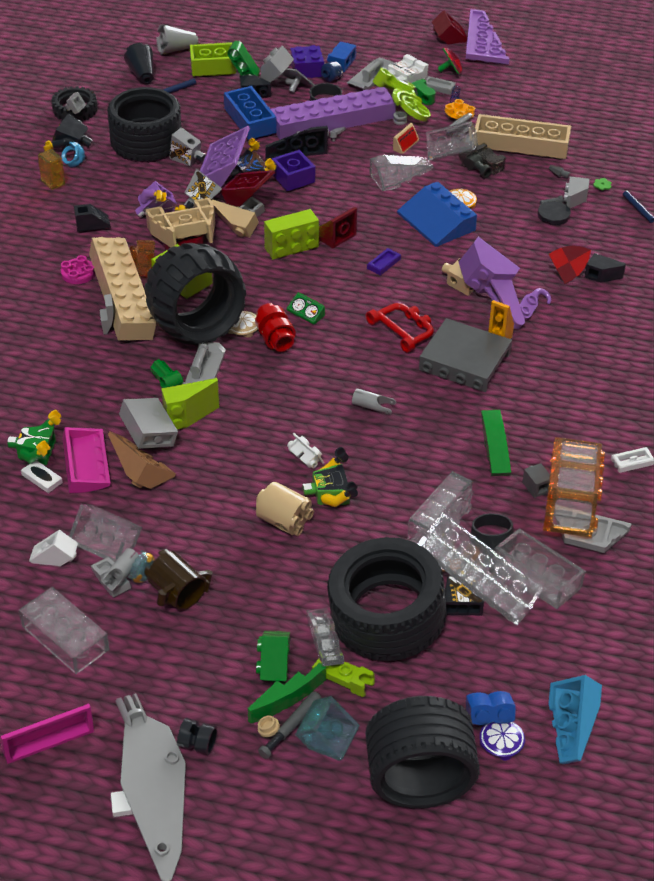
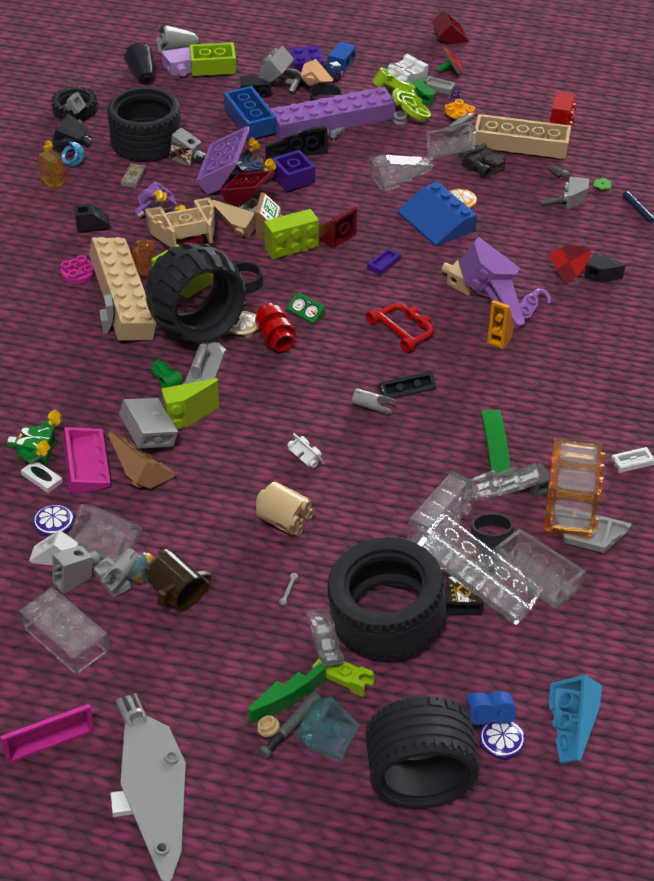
(53, 518): none -> dish
(72, 567): none -> light grey torso
(133, 175): none -> light grey tile
(177, 61): none -> lavender torso
(180, 86): dark blue piece -> none
(198, 736): black wheel -> none
(200, 188): torso -> none
(242, 55): green beam -> none
(256, 284): none -> black tyre
(266, 210): none -> slope
(274, 655): green brick -> none
(293, 577): none -> light grey hinge
(314, 73): none -> light nougat slope
(331, 484): torso -> none
(365, 77): light grey piece -> none
(405, 139): slope -> none
(407, 385): none -> black slope
(464, 354): dark grey panel -> none
(482, 41): medium lavender wing -> none
(507, 481): none -> clear slope
(554, 212): black tile -> none
(563, 109): none -> red brick

